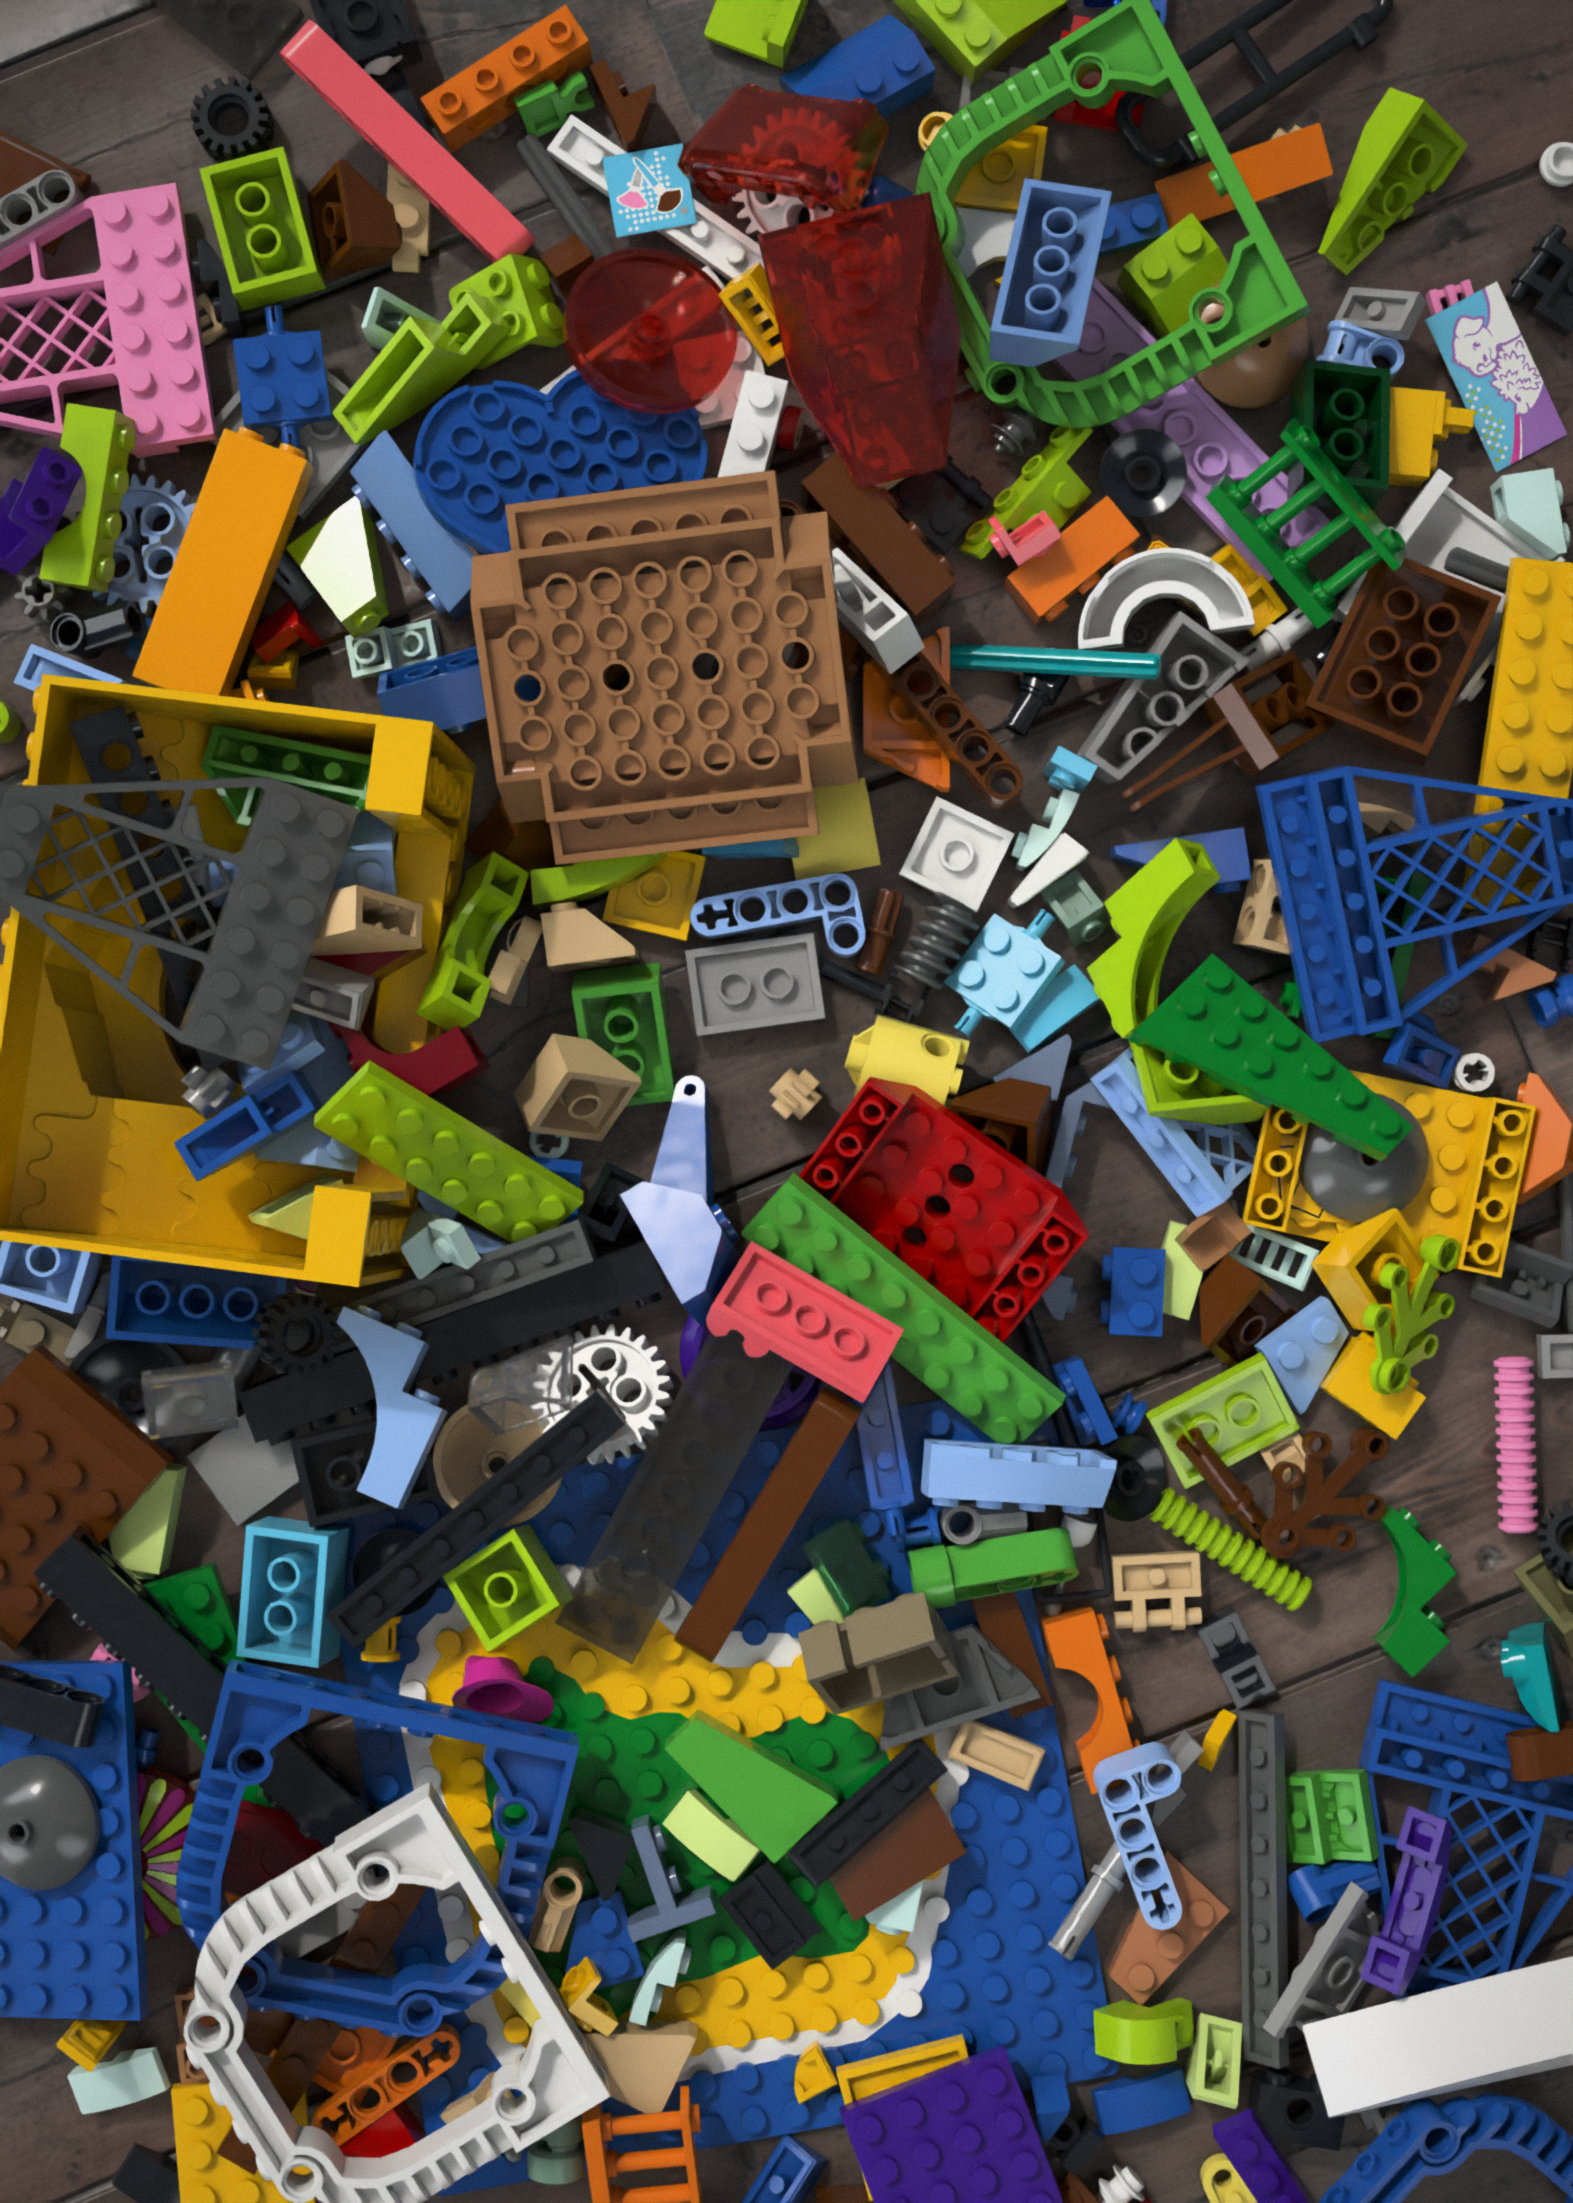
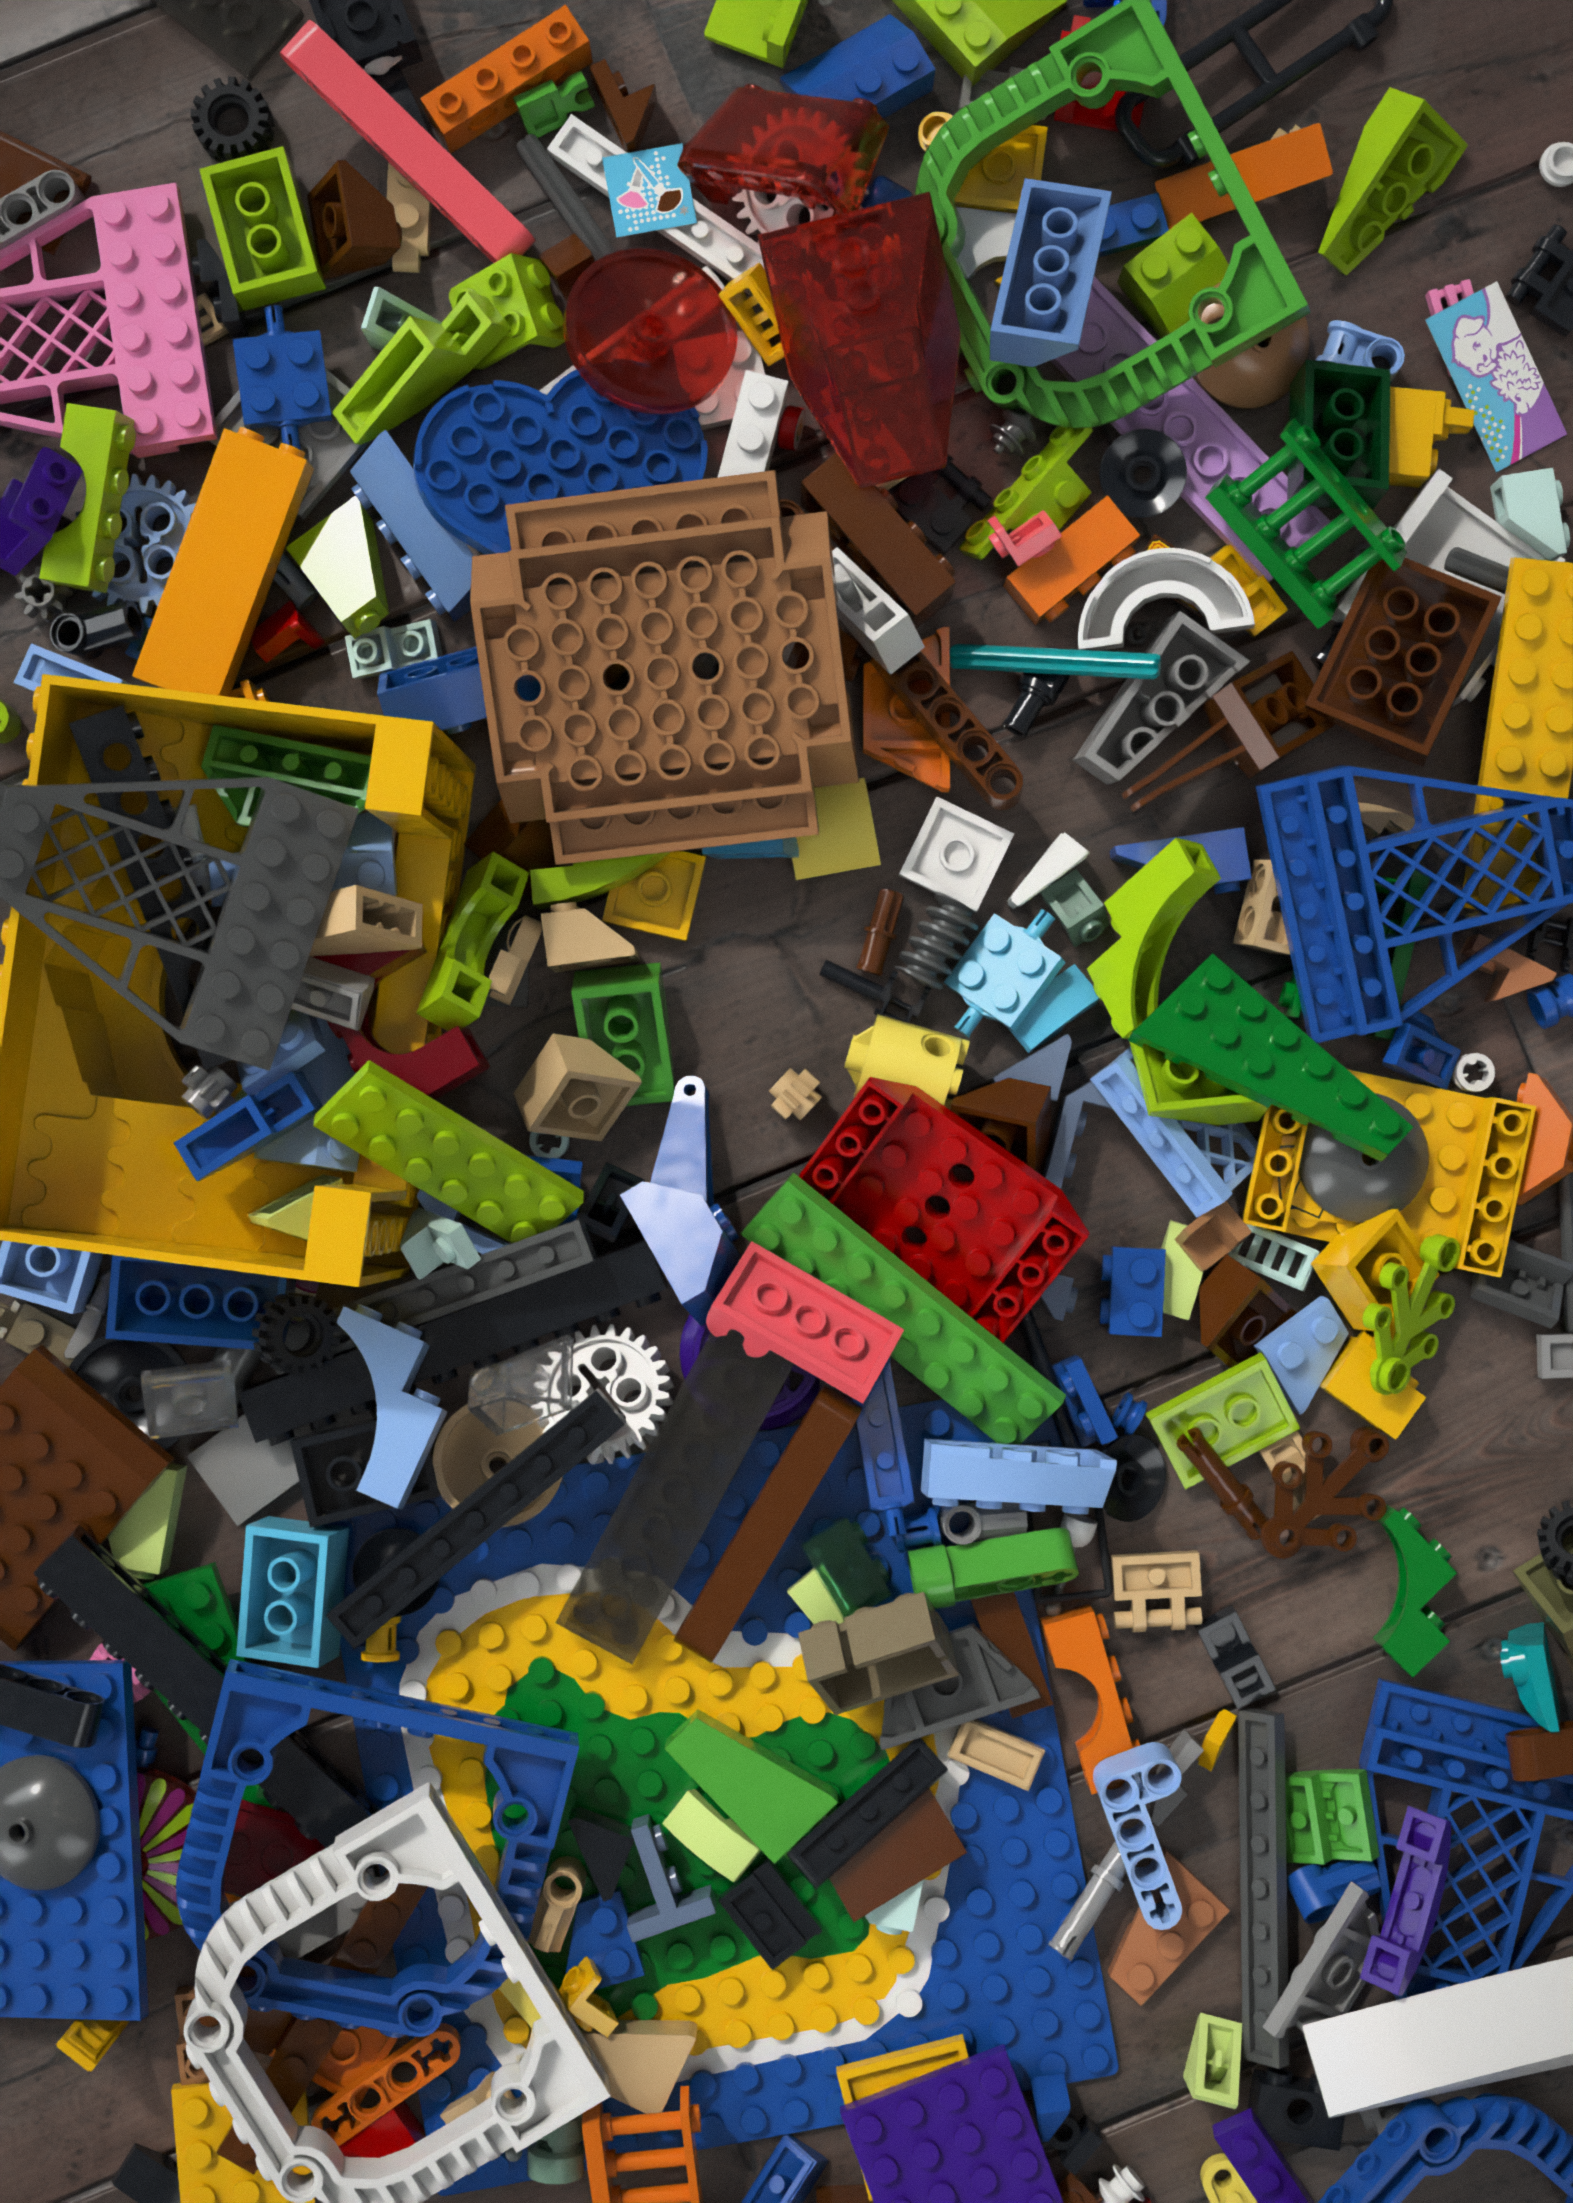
(123, 2081): light aqua slope -> none
(278, 673): yellow slope -> none
(499, 1689): dark pink piece -> none
(508, 1587): lime brick -> none
(663, 1969): light aqua slope -> none
(755, 984): light grey plate -> none
(777, 916): light blue beam -> none
(813, 2073): yellow tile -> none
(1038, 839): light aqua slope -> none
(1068, 771): medium azure plate -> none
(1141, 2102): blue slope -> none
(1143, 2033): lime brick -> none
(1231, 1550): lime piece -> none
(1276, 640): white pin -> none
(1382, 311): light grey slope -> none
(1515, 1445): bright pink piece -> none

